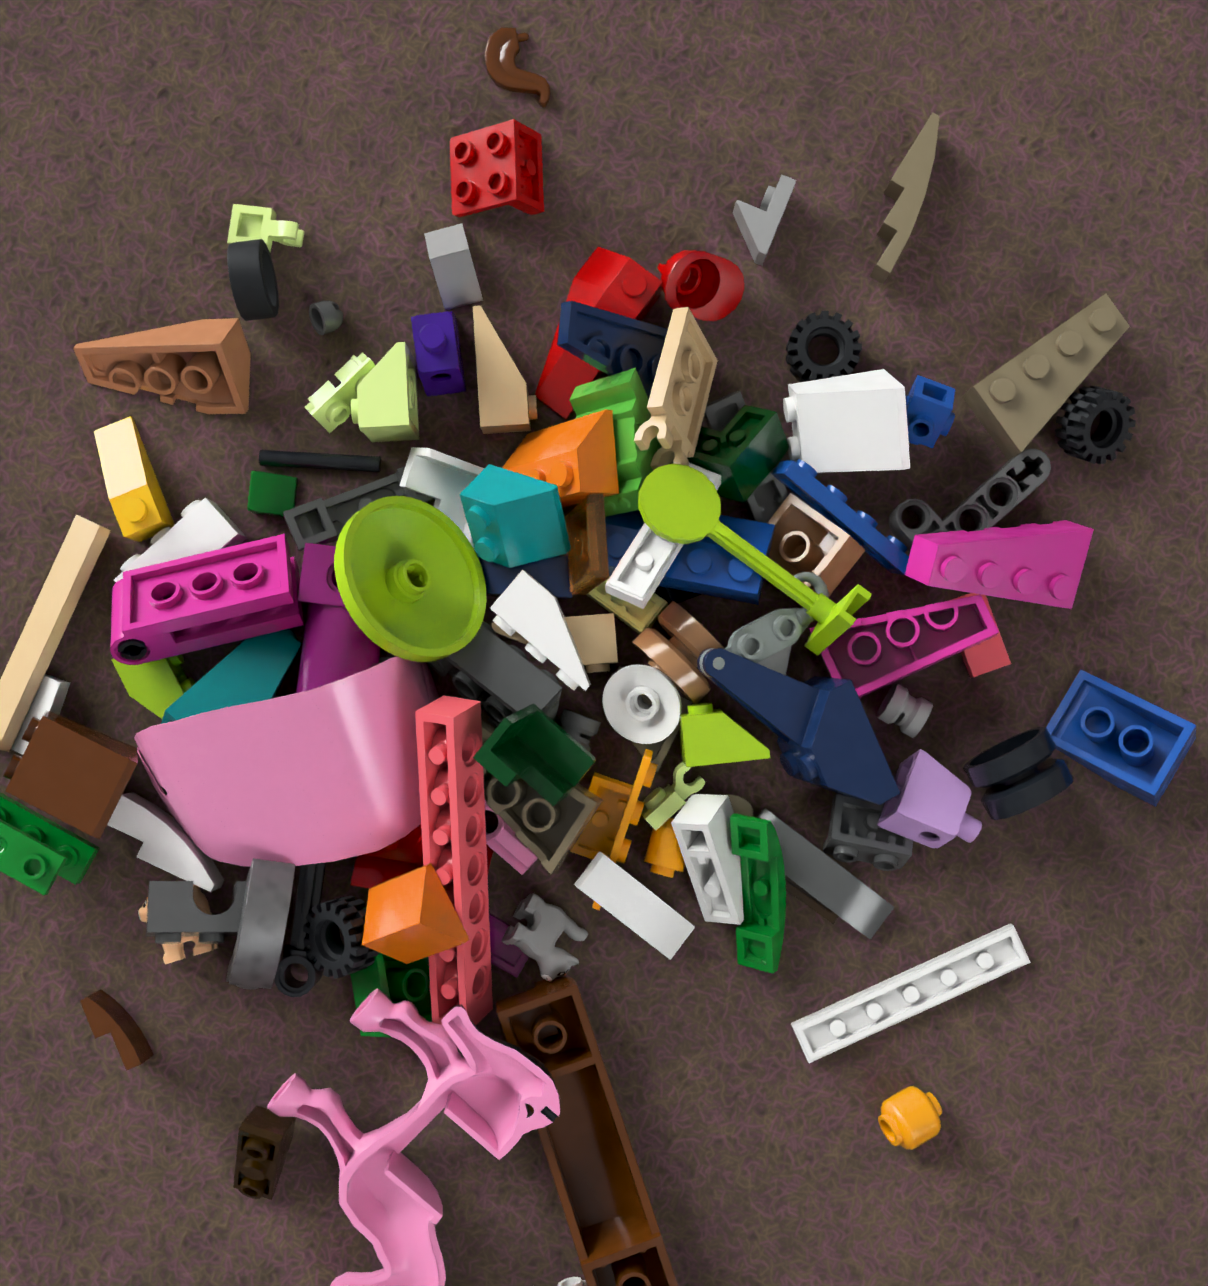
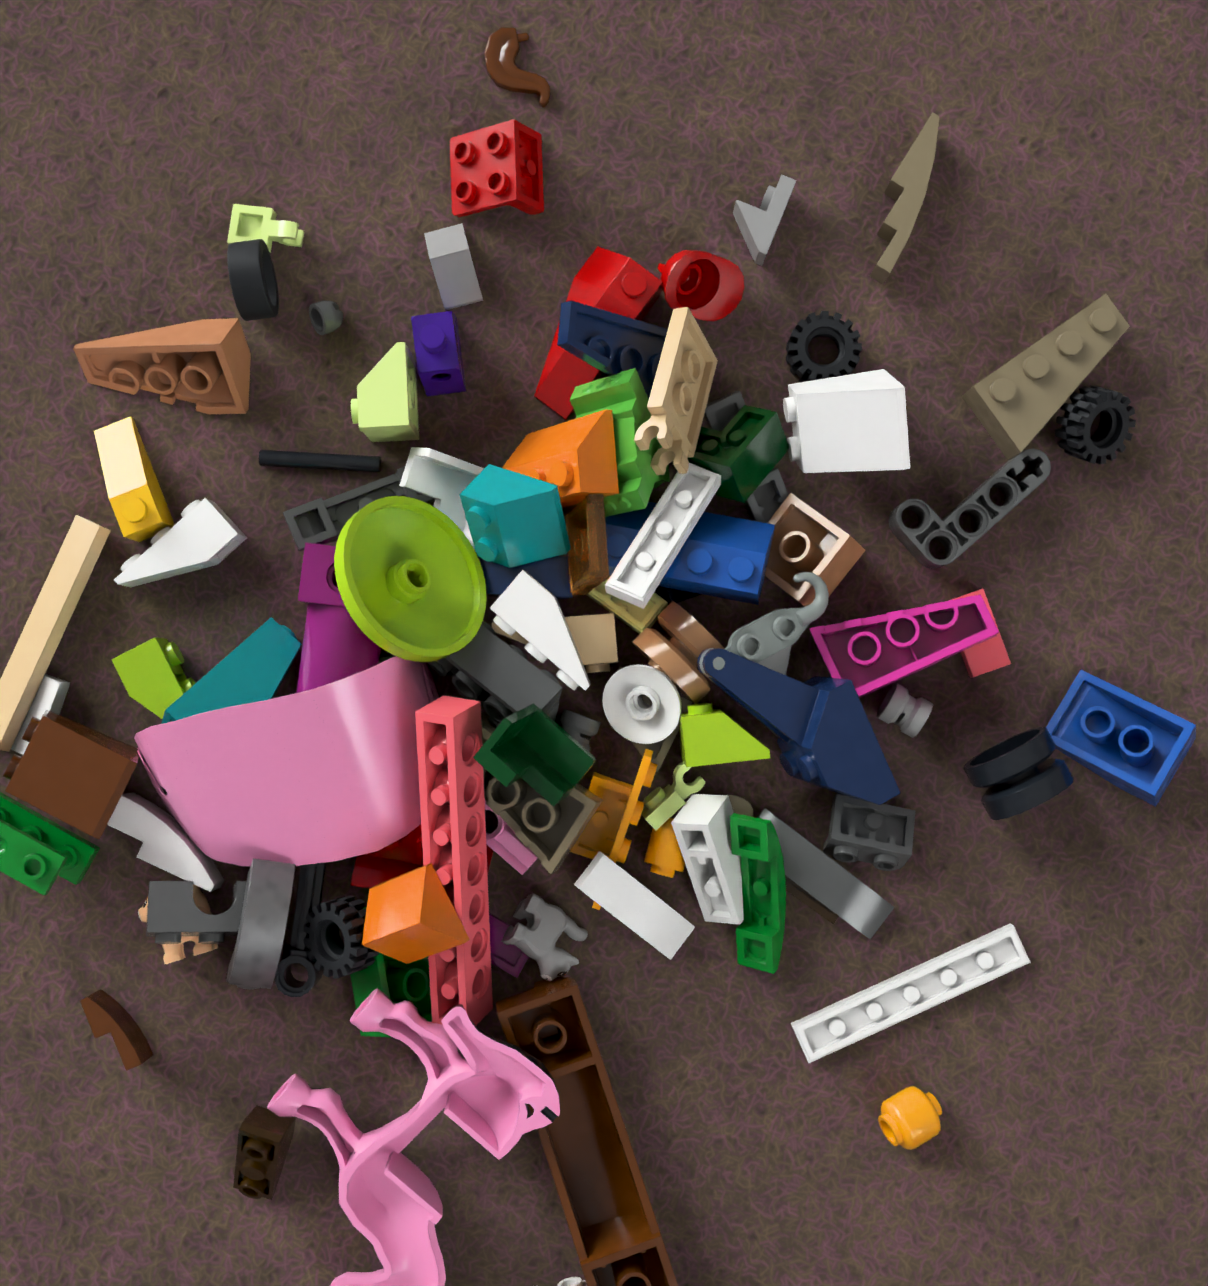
(205, 601): dark pink hinge -> none
(271, 493): green slope -> none
(333, 405): yellowish green hinge -> none
(501, 388): tan slope -> none
(686, 508): lime piece -> none
(831, 504): blue plate -> none
(929, 411): blue brick -> none
(929, 804): lavender torso -> none
(1011, 563): dark pink wedge -> none

